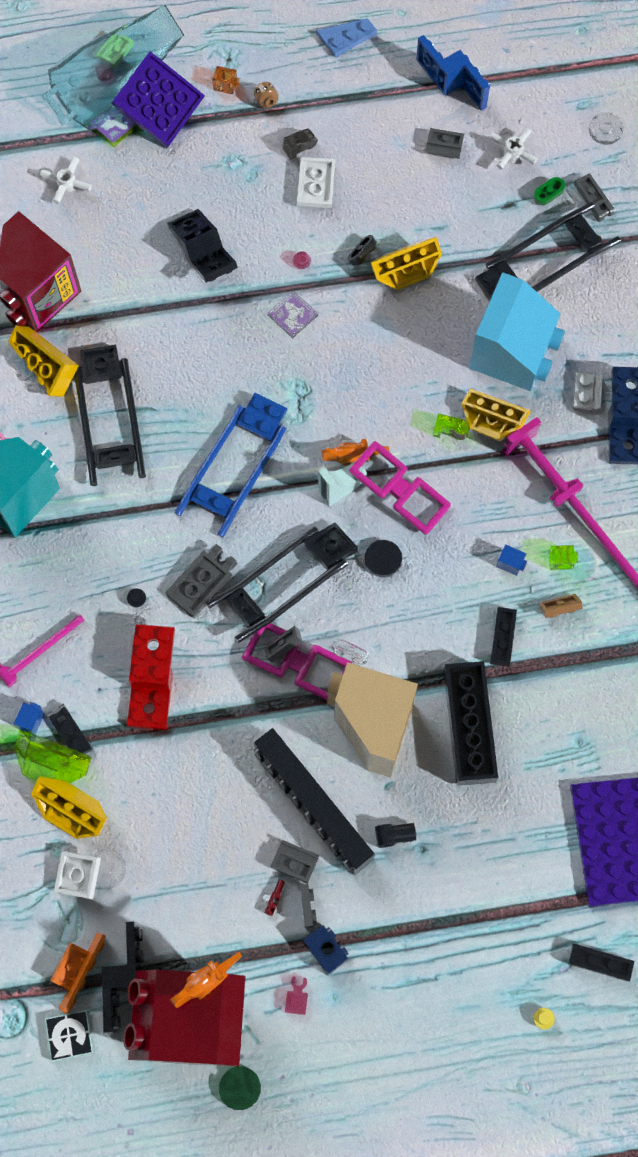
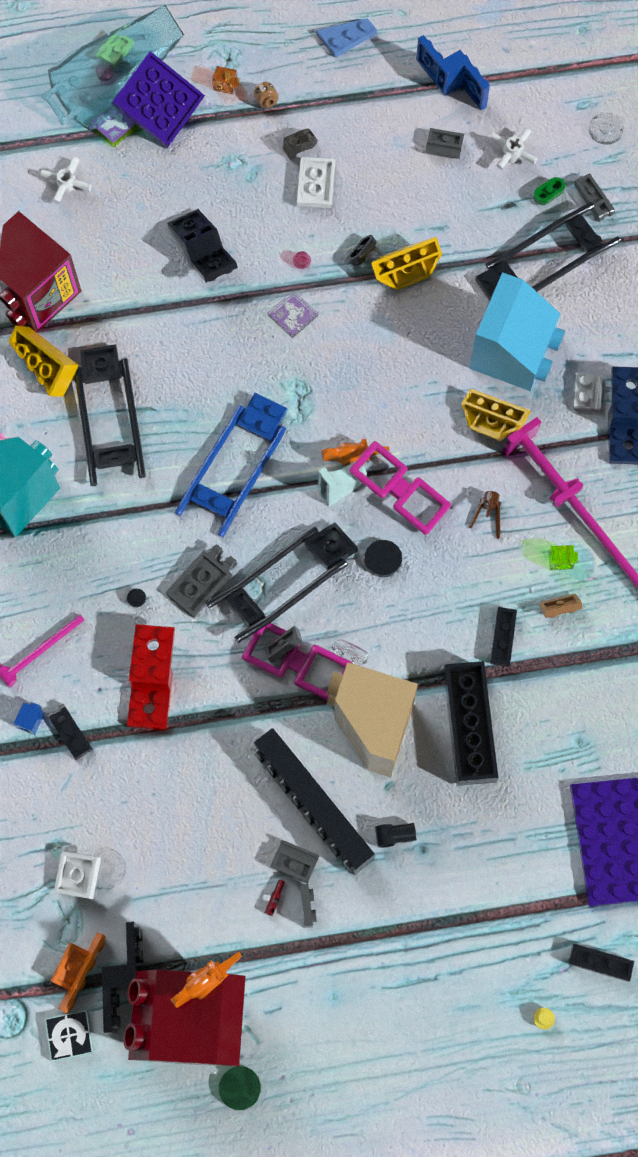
(48, 759): clear neon green wedge -> none
(68, 808): yellow wedge -> none
(296, 1000): clear pink plate -> none
(328, 962): dark blue brick -> none
(451, 426): clear neon green leg -> none
(490, 502): none -> reddish brown plant
(511, 560): blue brick -> none

